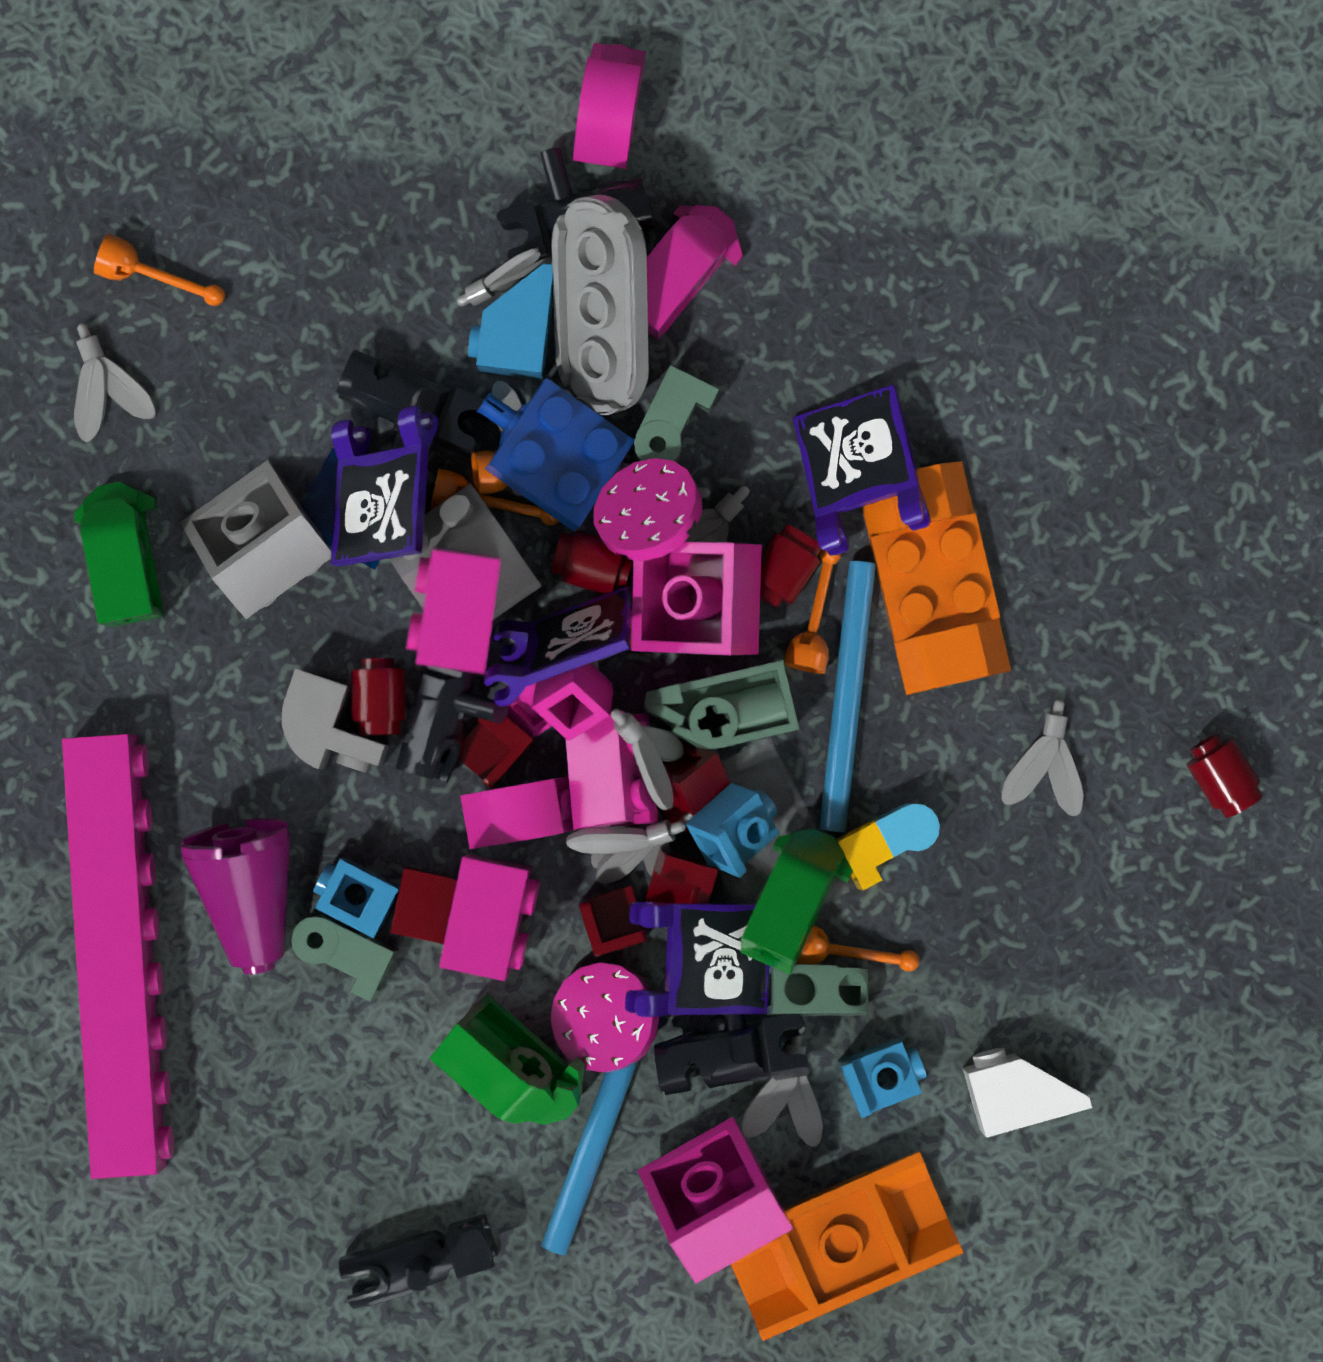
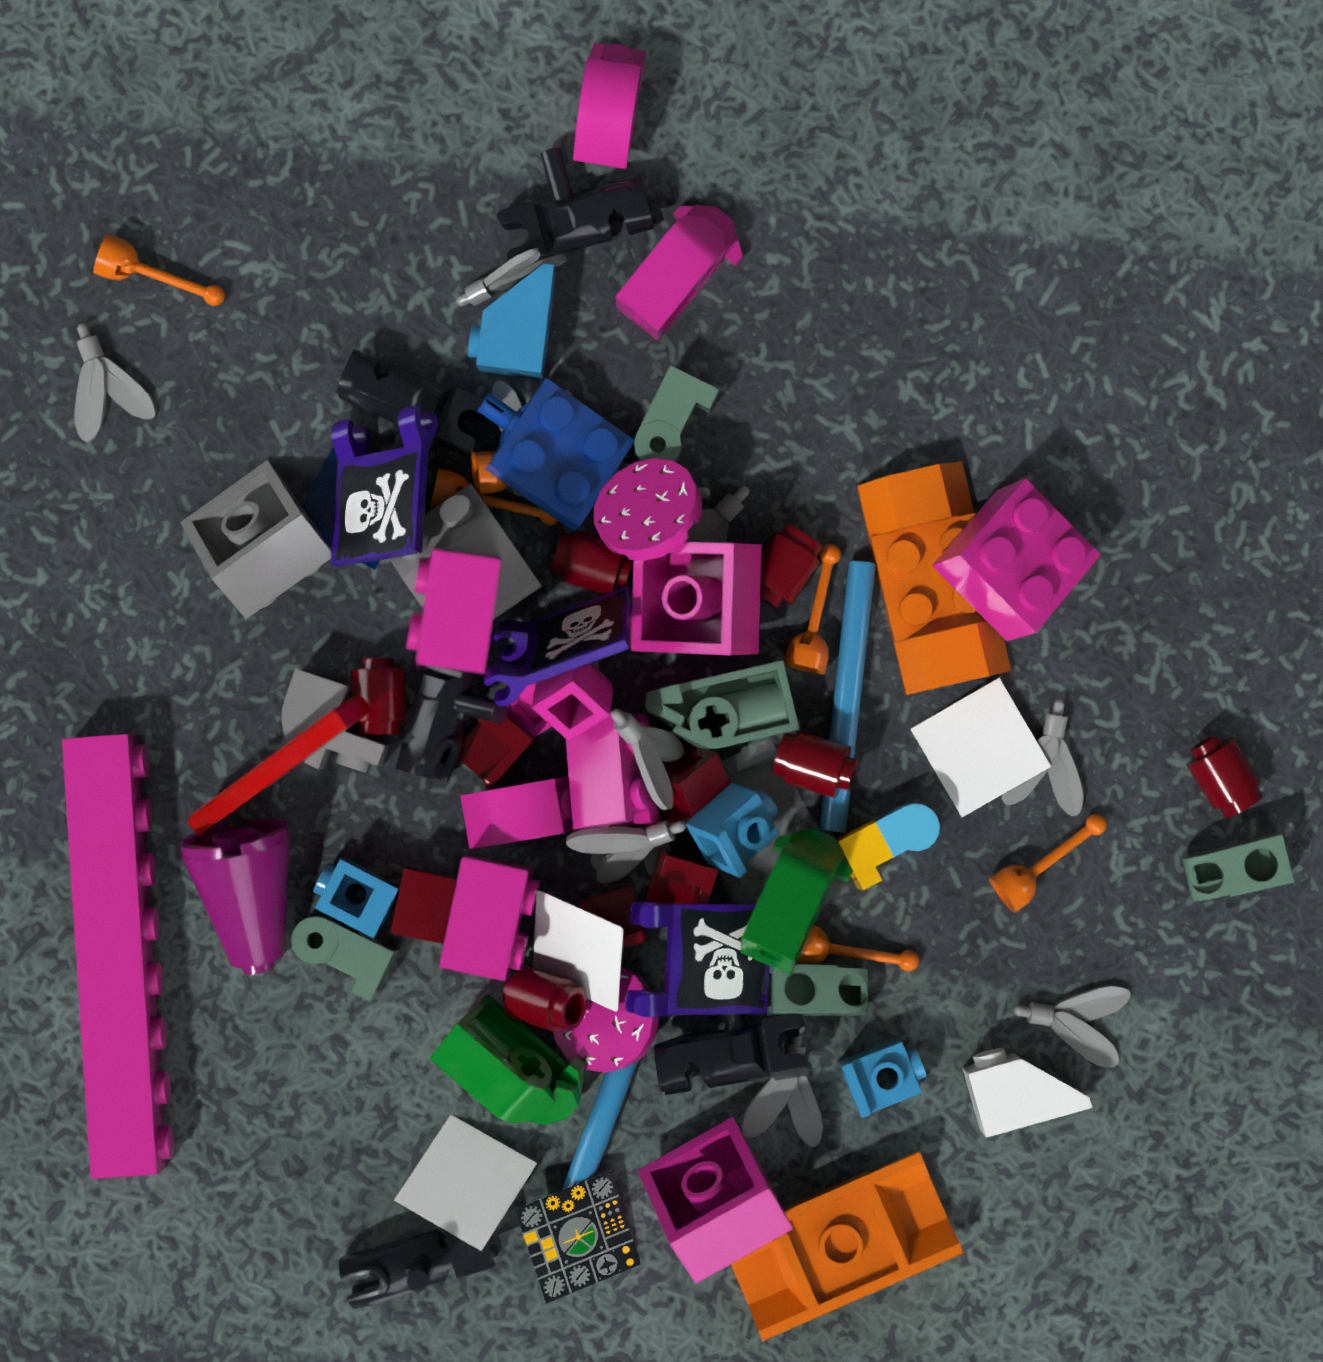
(120, 554): green piece -> none
(279, 764): none -> red tile
(465, 1182): none -> white sticker
(544, 999): none -> dark red brick
(577, 1236): none -> sticker
(578, 948): none -> white sticker
(600, 303): light grey tile -> none
(815, 764): none -> dark red brick
(857, 457): flag -> none
(980, 747): none -> white sticker
(1016, 560): none -> dark pink brick
(1018, 884): none -> orange hinge
(1070, 1016): none -> light grey piece
(1238, 868): none -> sand green leg

